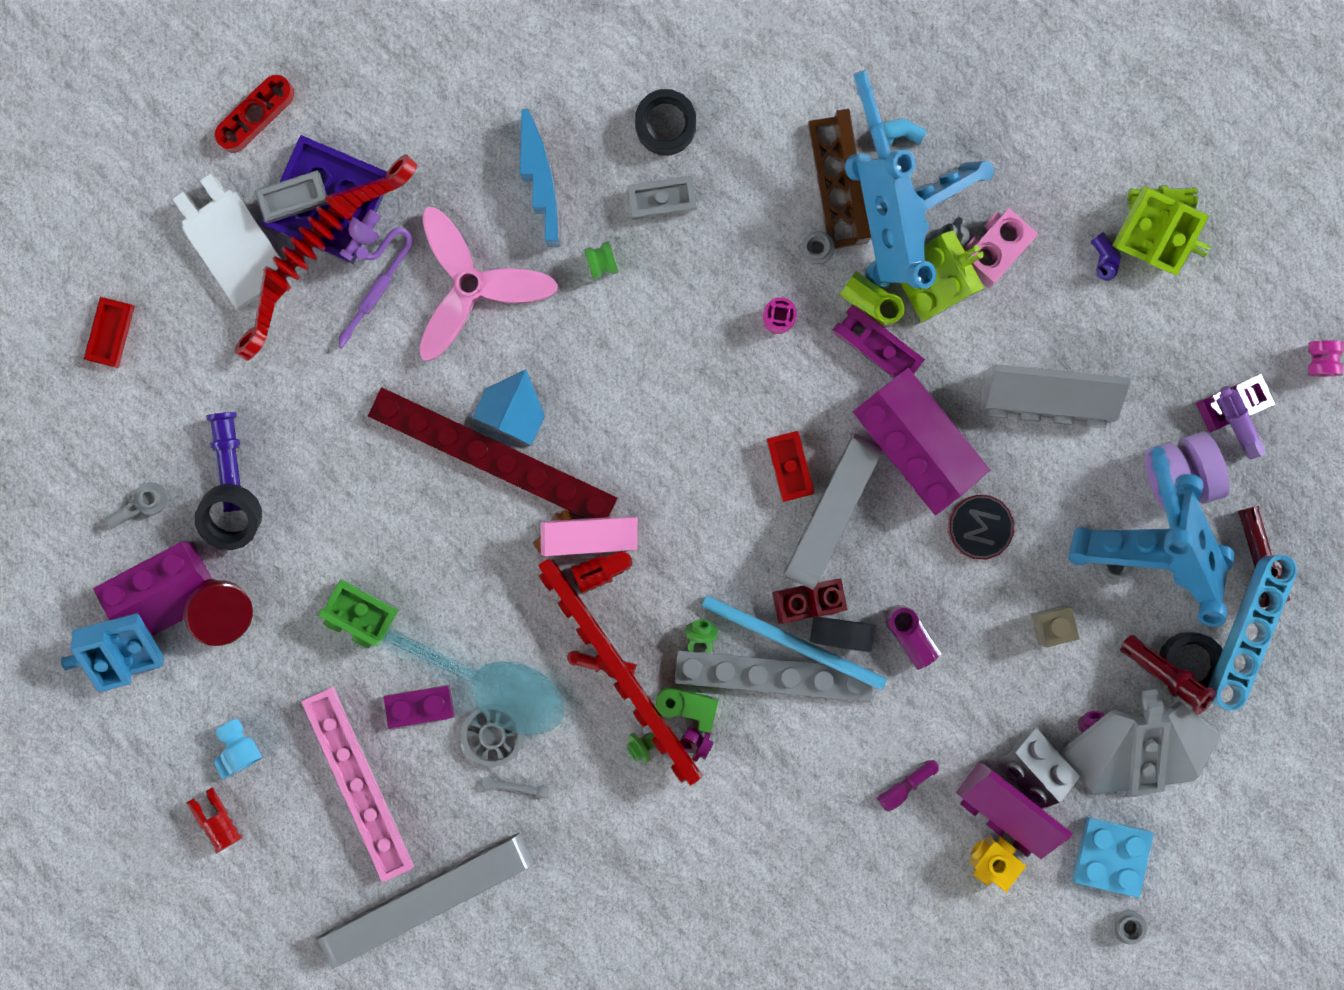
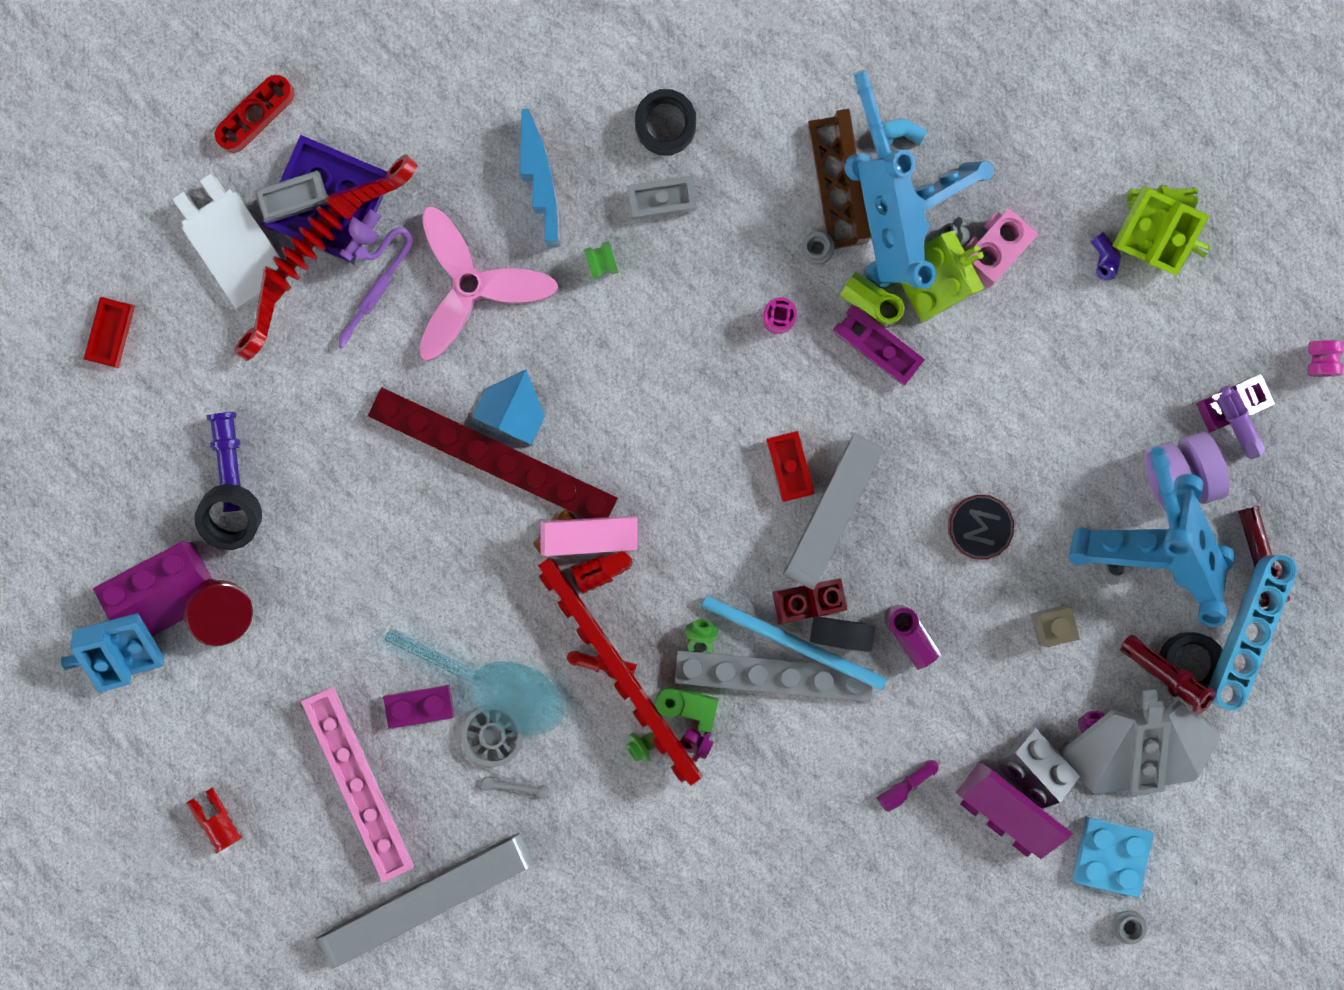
(148, 499): light grey plate -> none
(239, 750): medium azure piece -> none
(358, 614): bright green bracket -> none
(921, 441): magenta slope -> none
(1004, 869): yellow brick -> none
(1052, 394): light grey slope -> none

